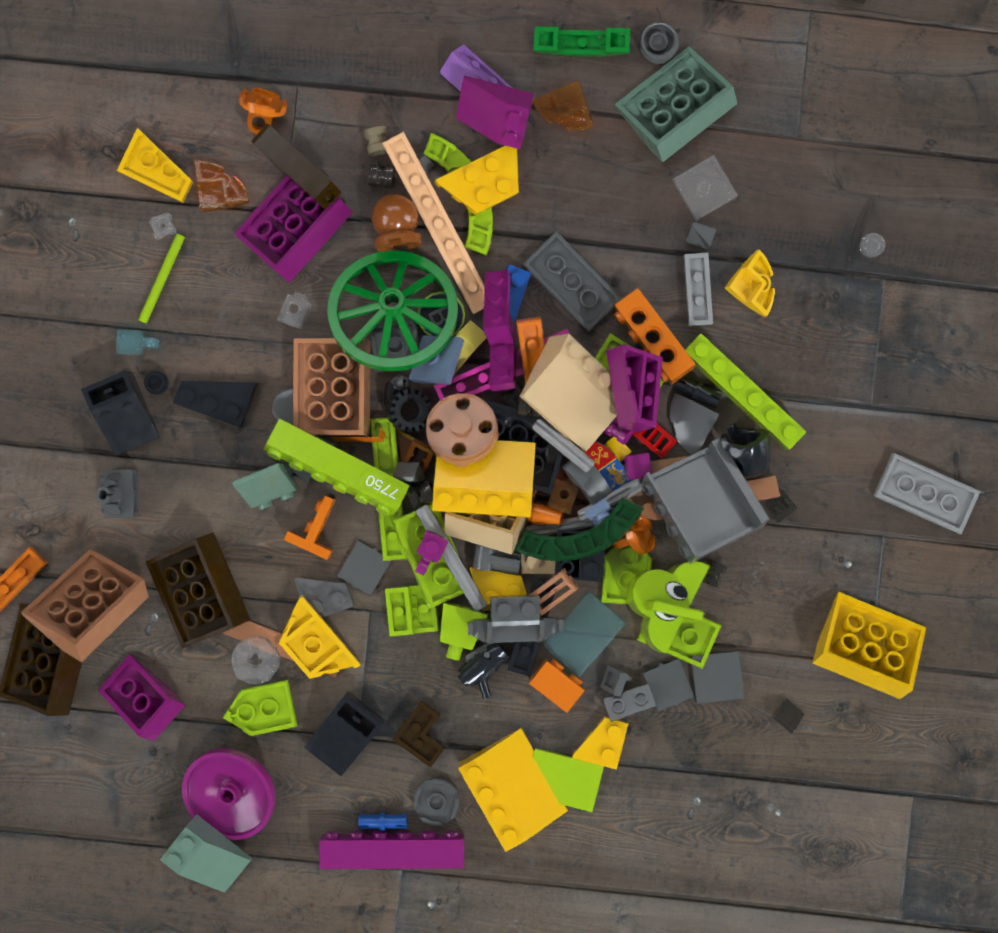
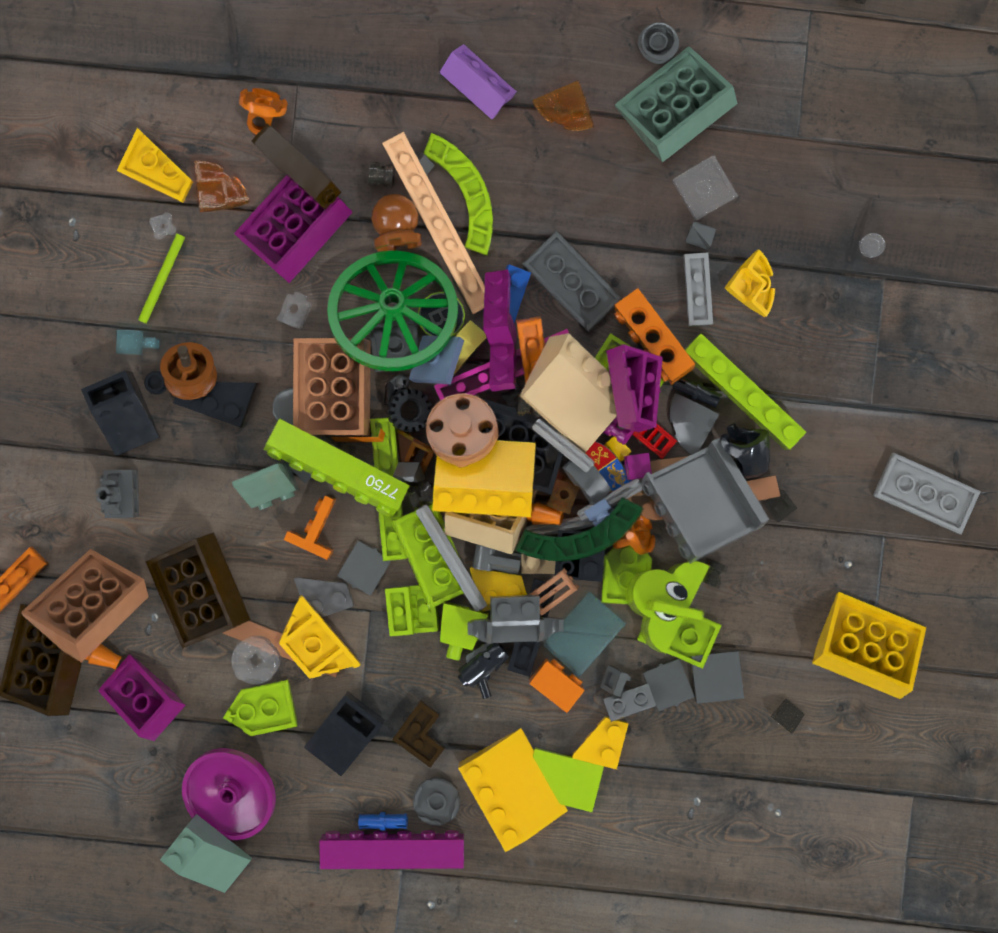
(104, 657): none -> orange cone
(188, 371): none -> dark orange wheel
(376, 137): dark tan wheel -> none
(431, 549): magenta plate -> none
(484, 180): yellow wing -> none
(495, 110): magenta slope -> none
(582, 42): green slope -> none

